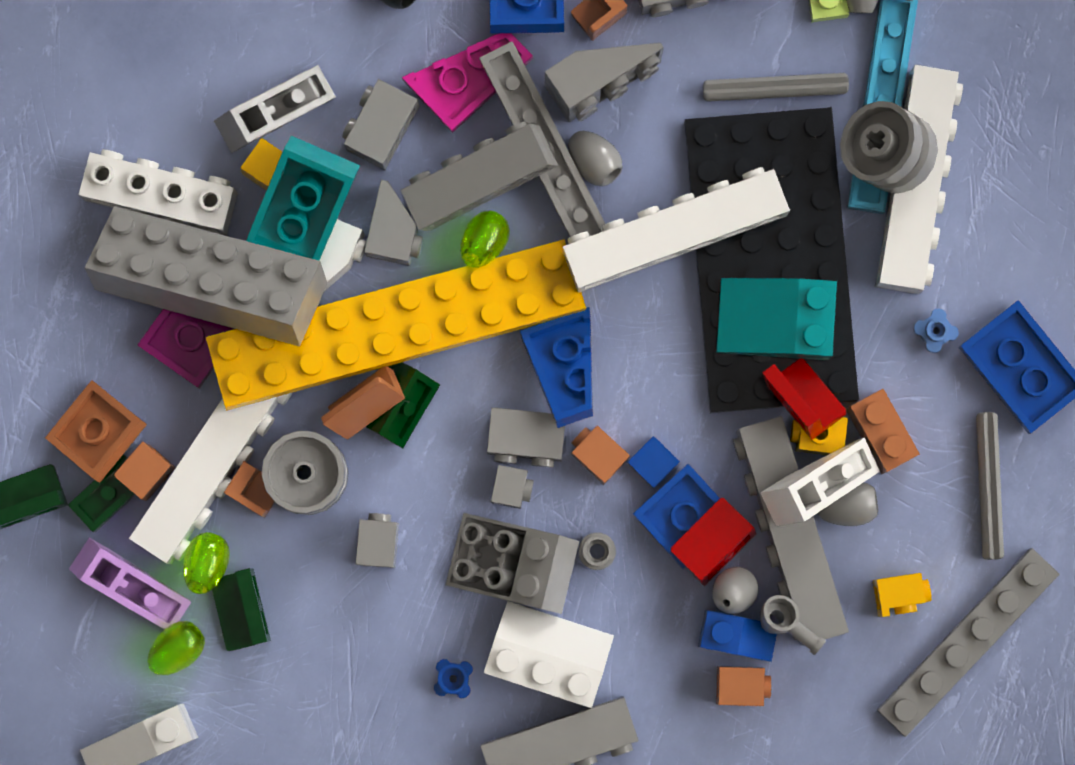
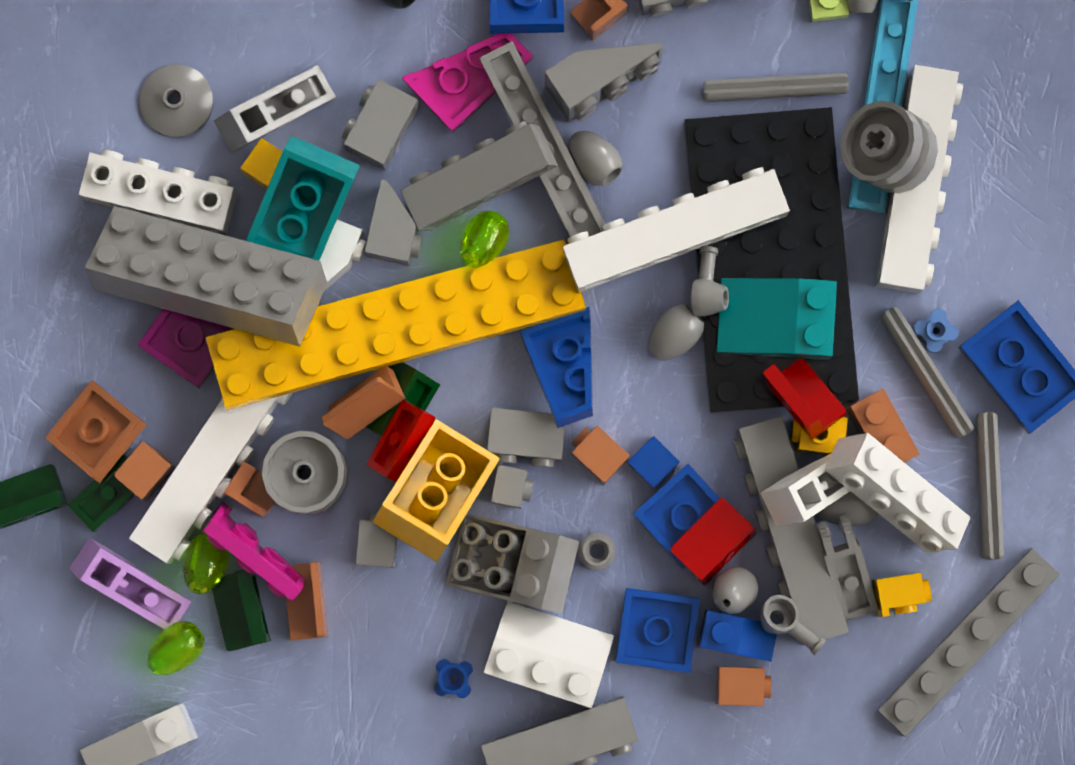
(186, 115): none -> light grey dish
(243, 544): none -> dark pink wing
(308, 610): none -> nougat panel
(400, 440): none -> red panel
(436, 490): none -> yellow brick
(658, 630): none -> blue plate
(675, 333): none -> light grey animal
(707, 295): none -> light grey bar
(848, 571): none -> light grey hinge
(897, 493): none -> white brick
(926, 372): none -> light grey axle

